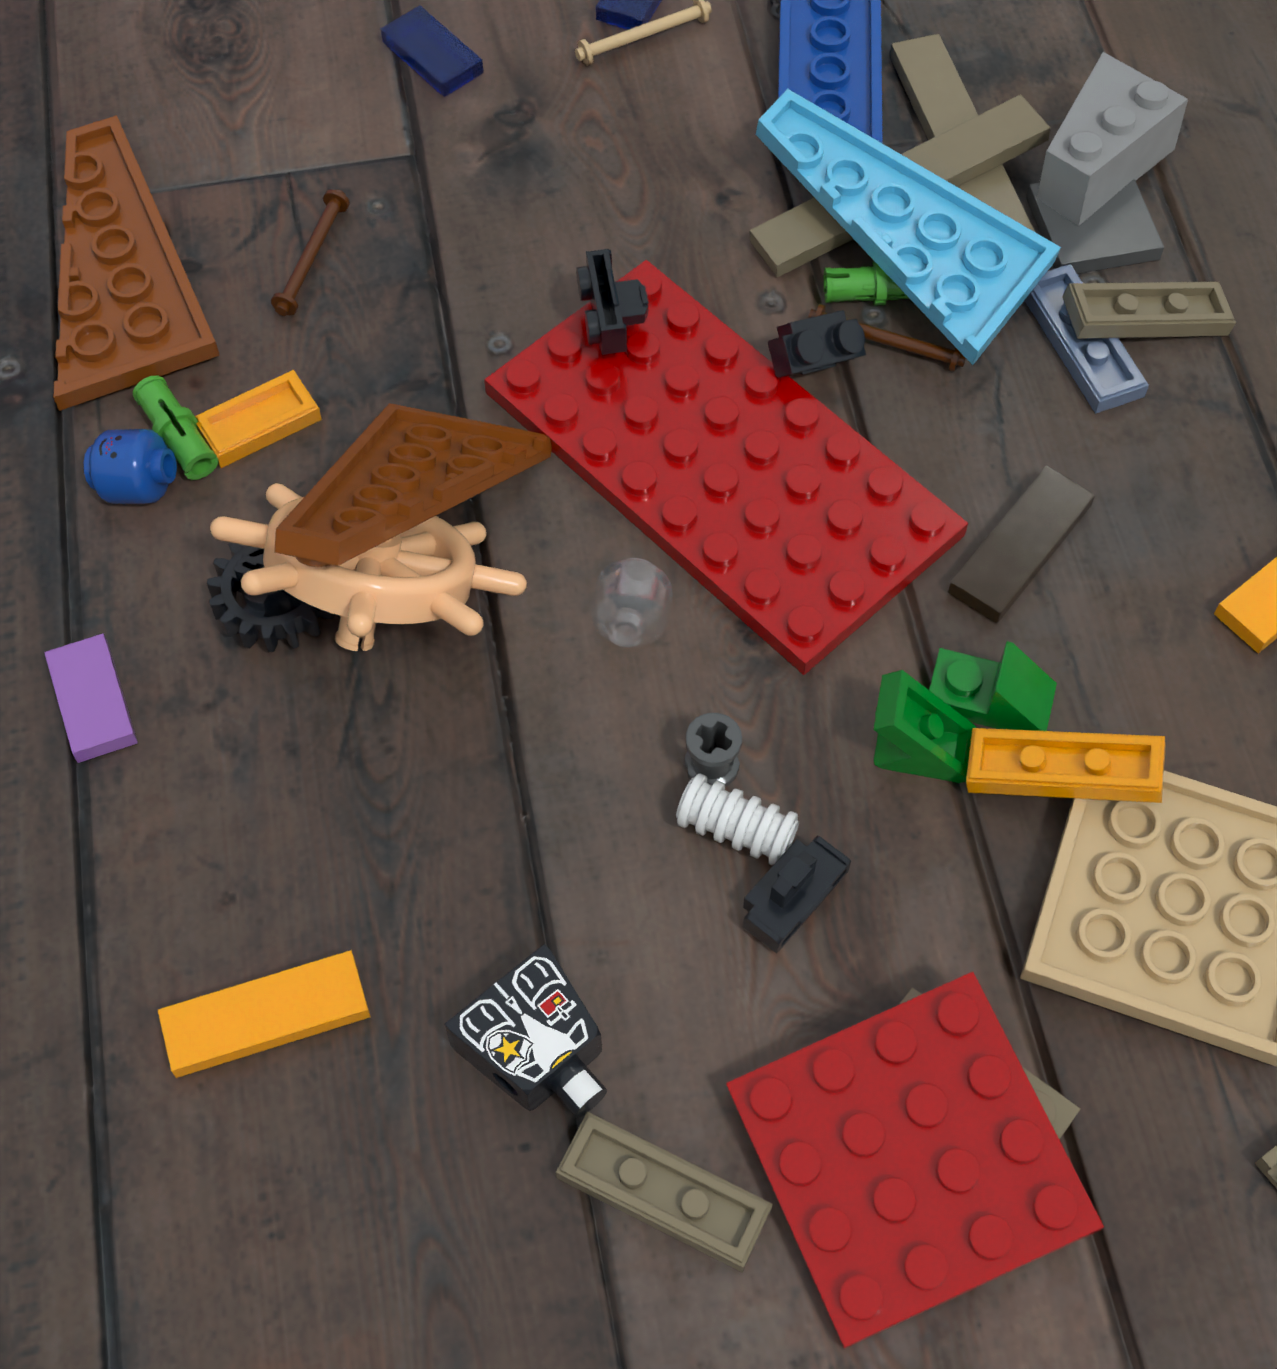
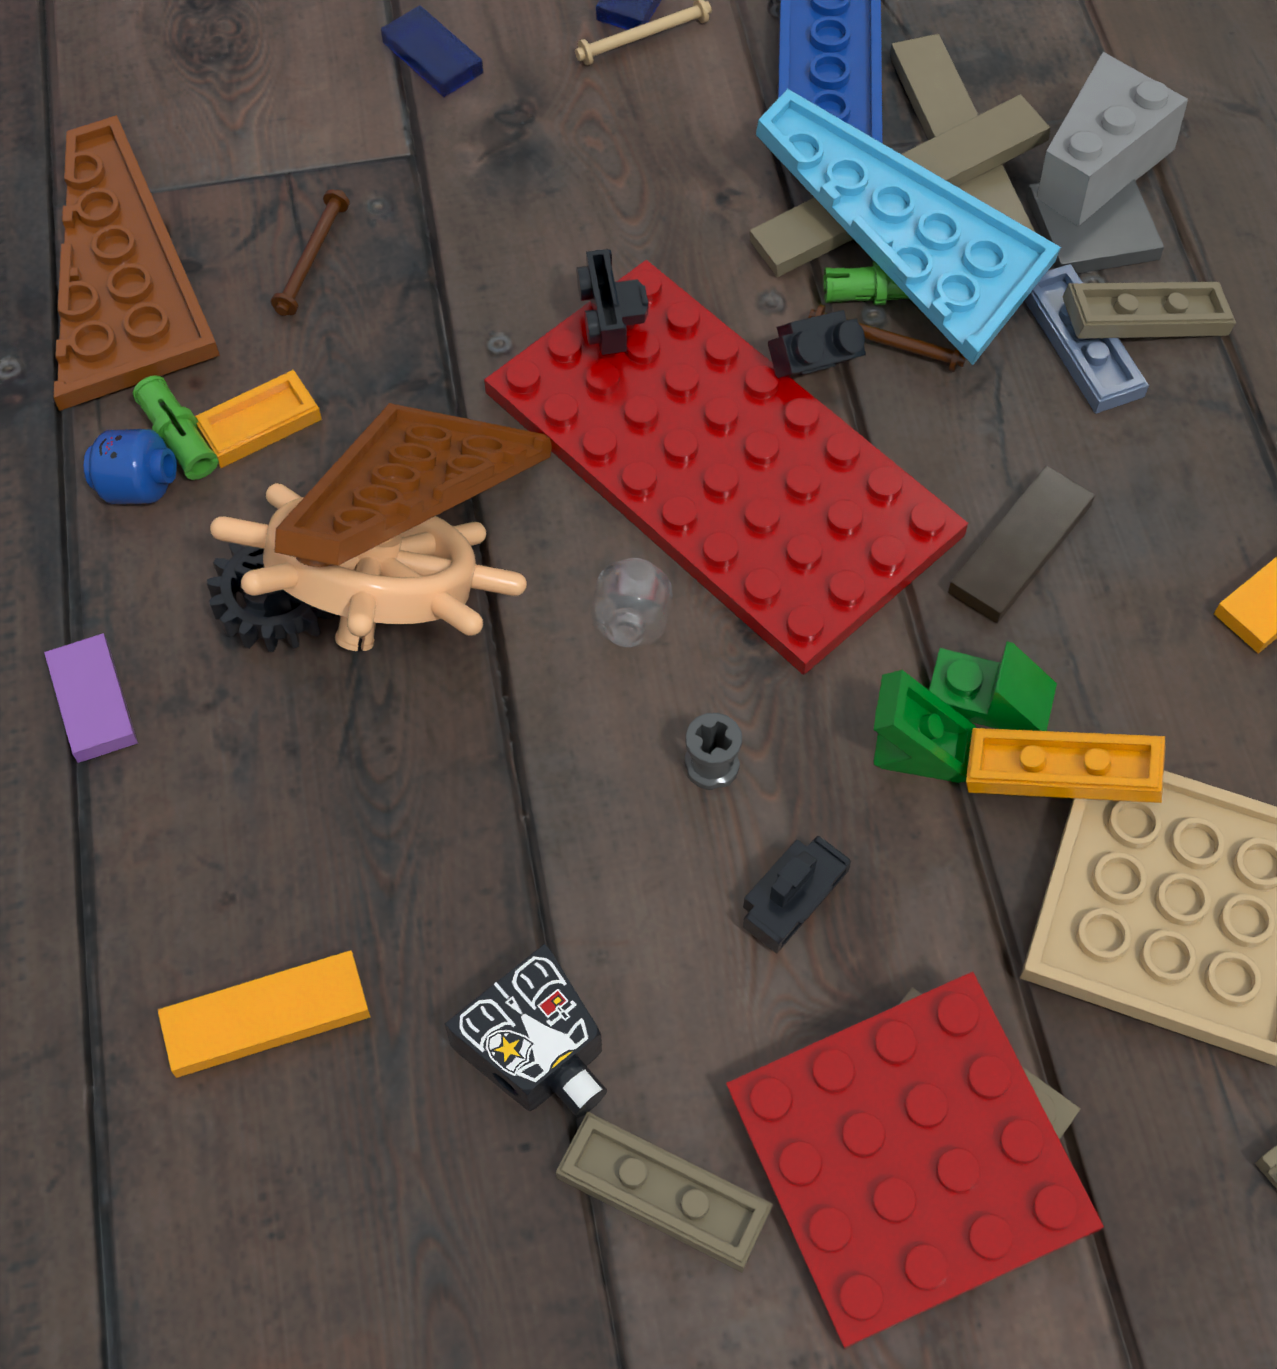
(736, 818): white piece -> none

